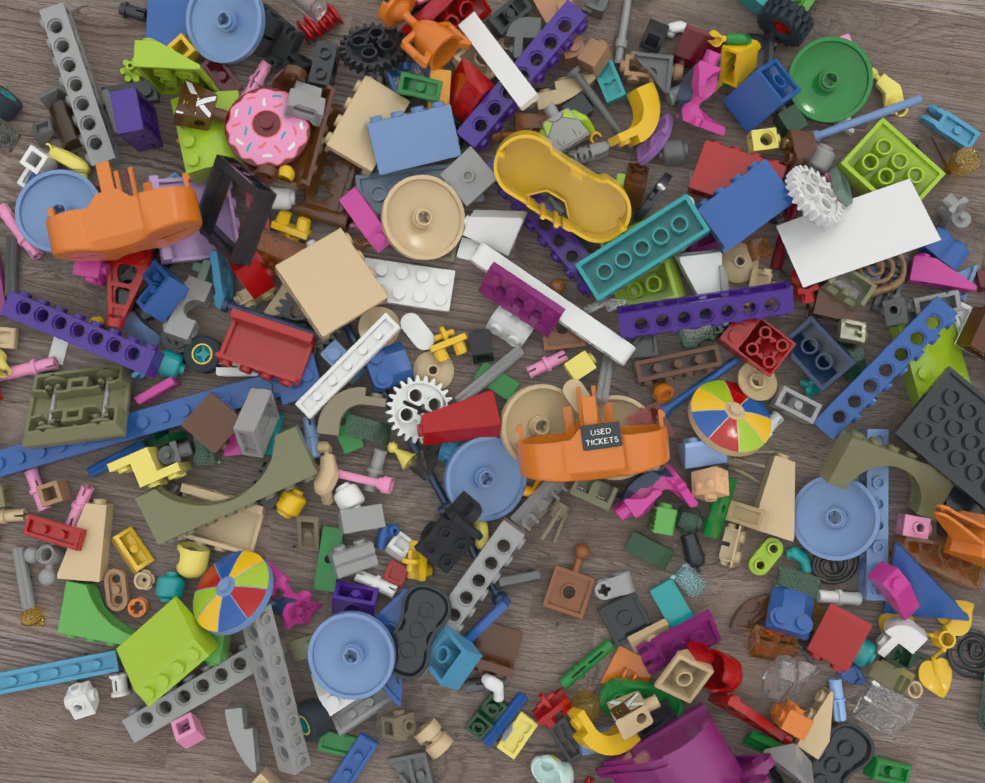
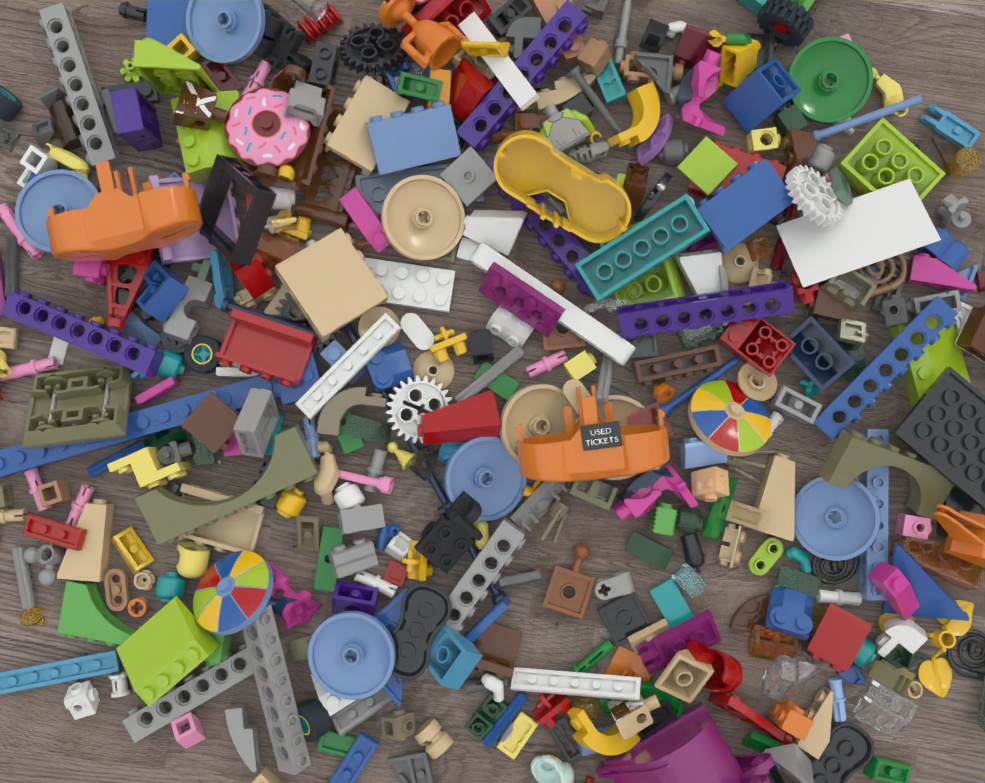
(277, 224): none -> pearl gold piece
(486, 48): none -> yellow slope
(576, 683): none -> white tile
(707, 166): none -> lime tile

